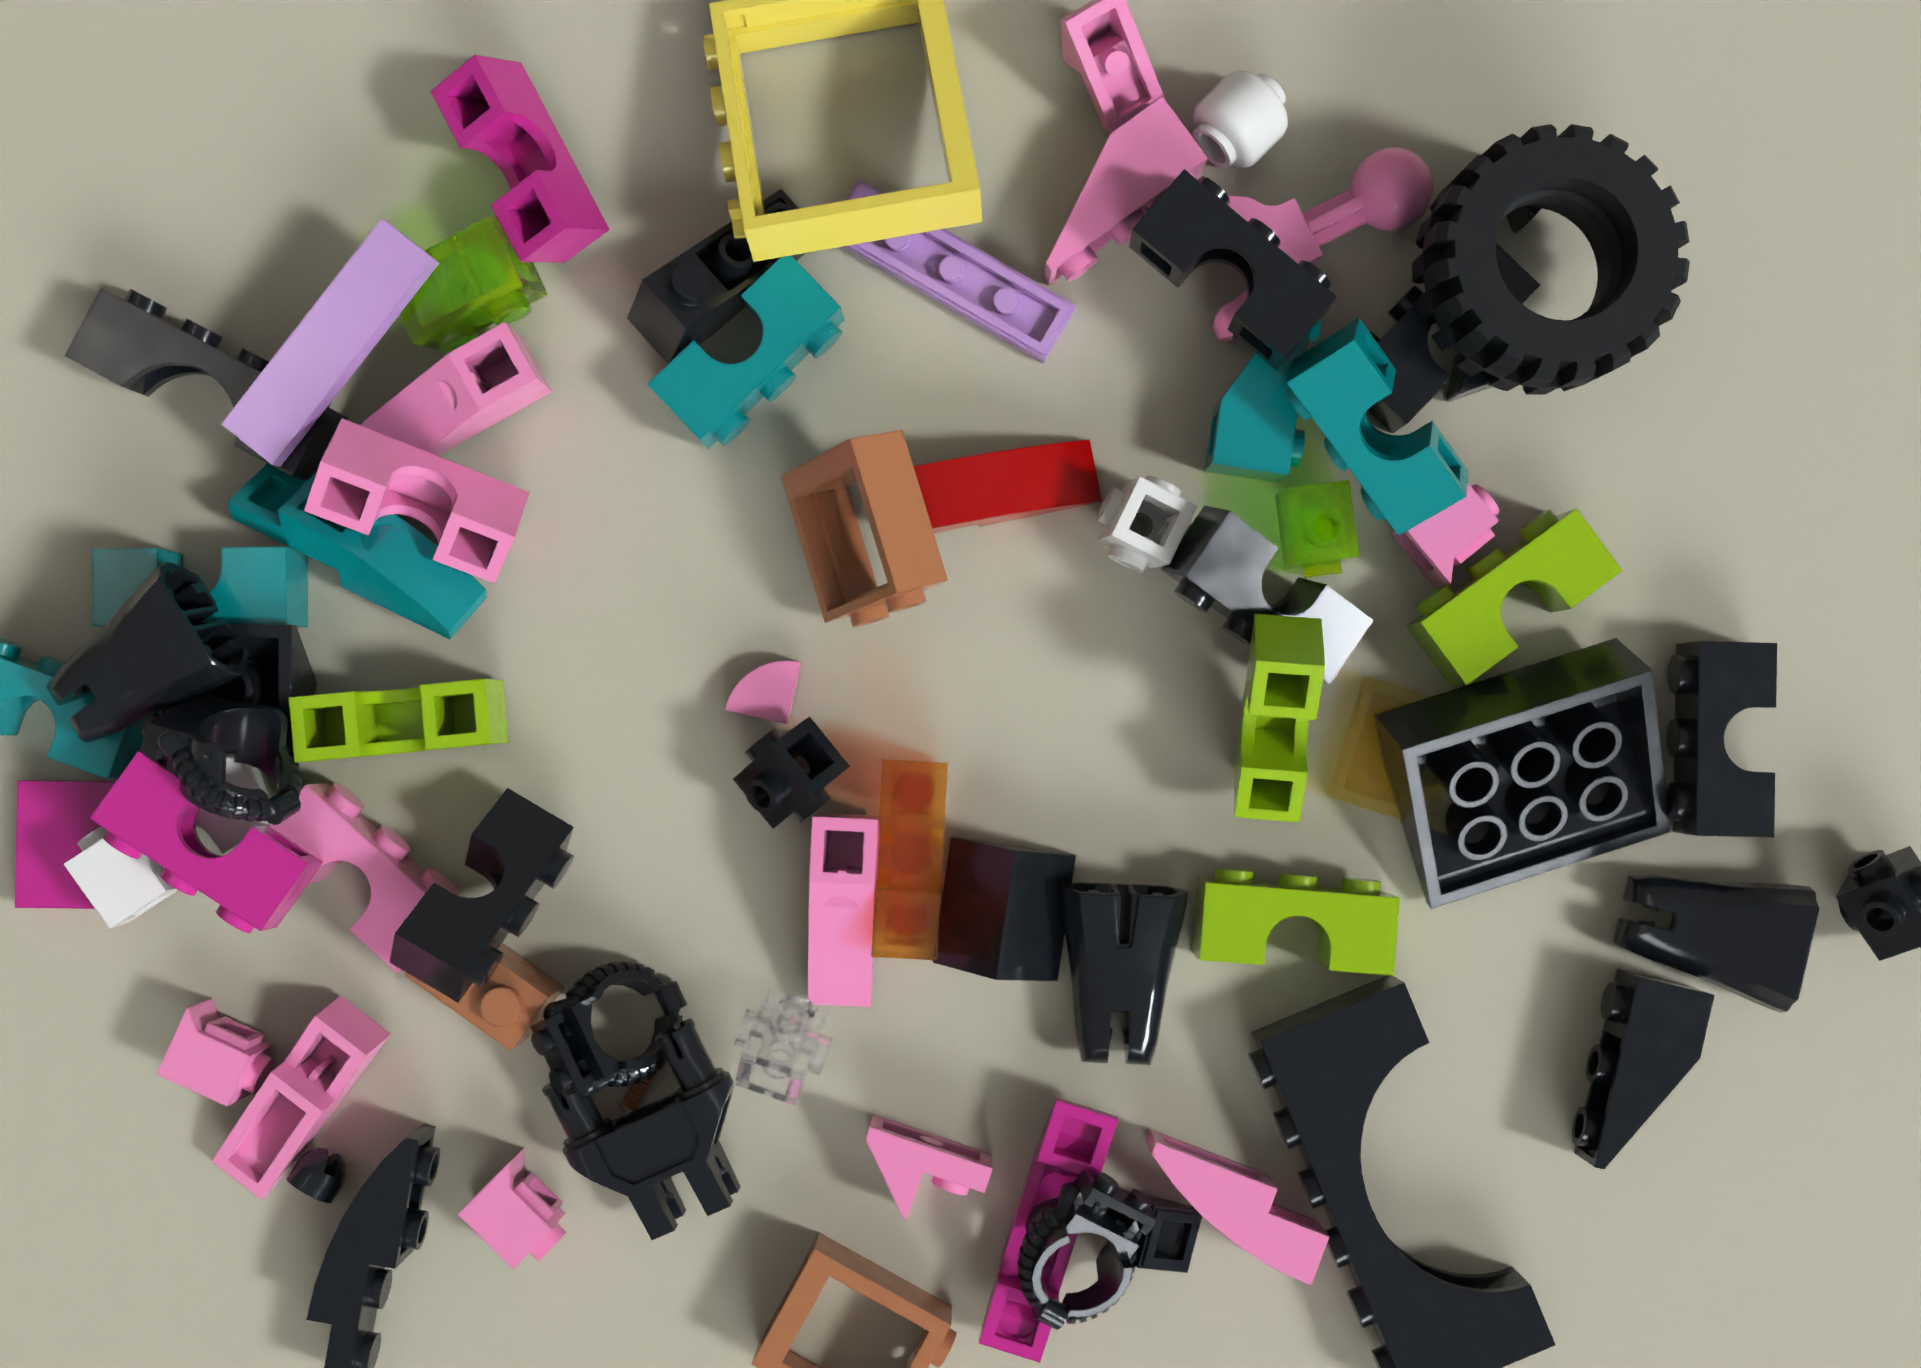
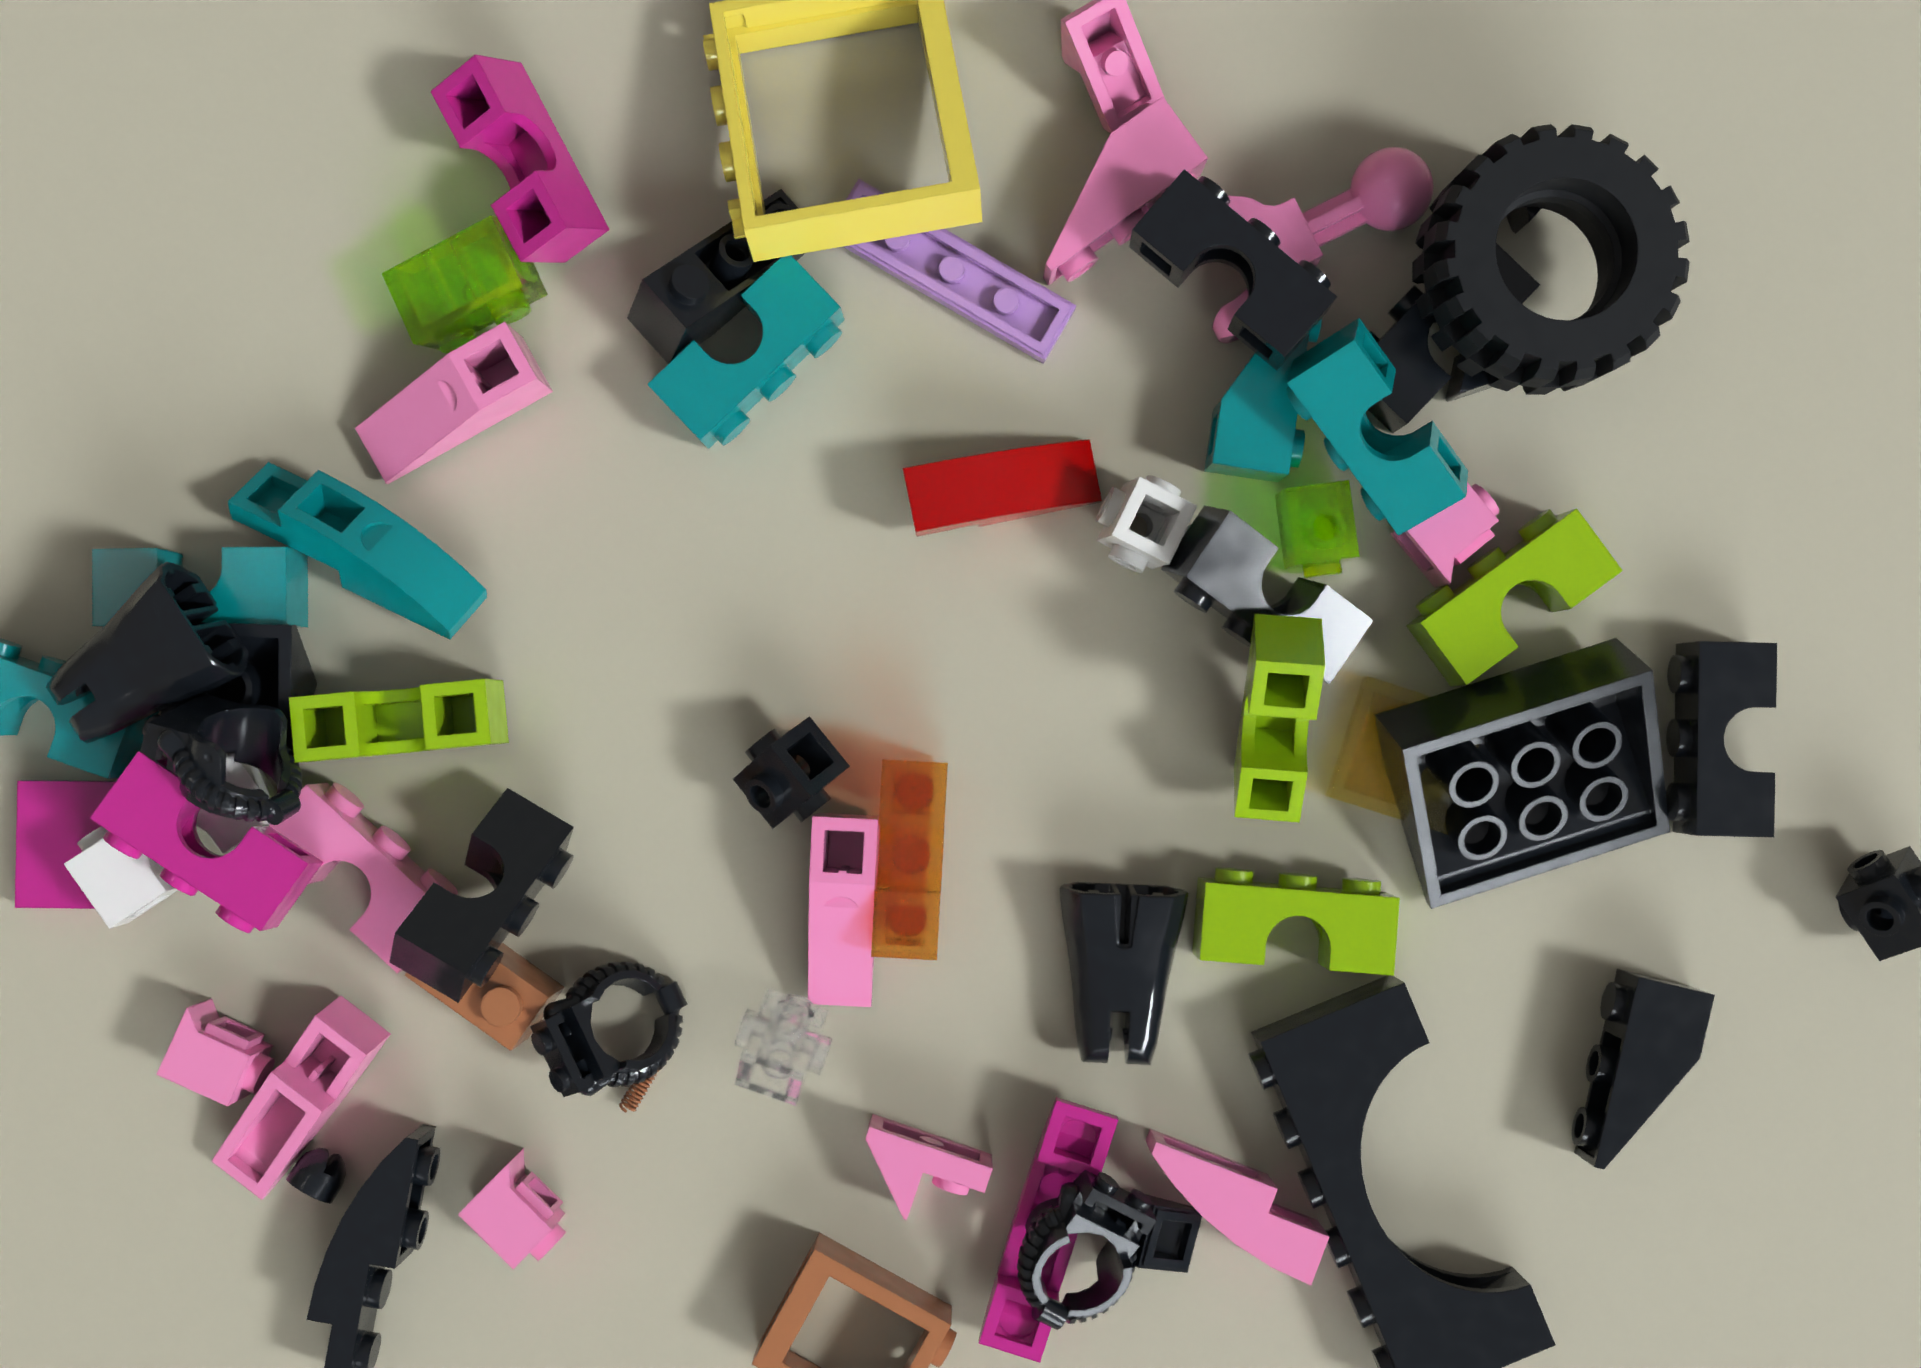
(143, 352): black arch -> none
(330, 343): lavender tile -> none
(379, 476): bright pink arch -> none
(658, 1140): black connector -> none
(767, 692): bright pink tile -> none
(834, 539): nougat window -> none
(1003, 910): black slope -> none
(1240, 119): white head -> none
(1727, 933): black piece -> none

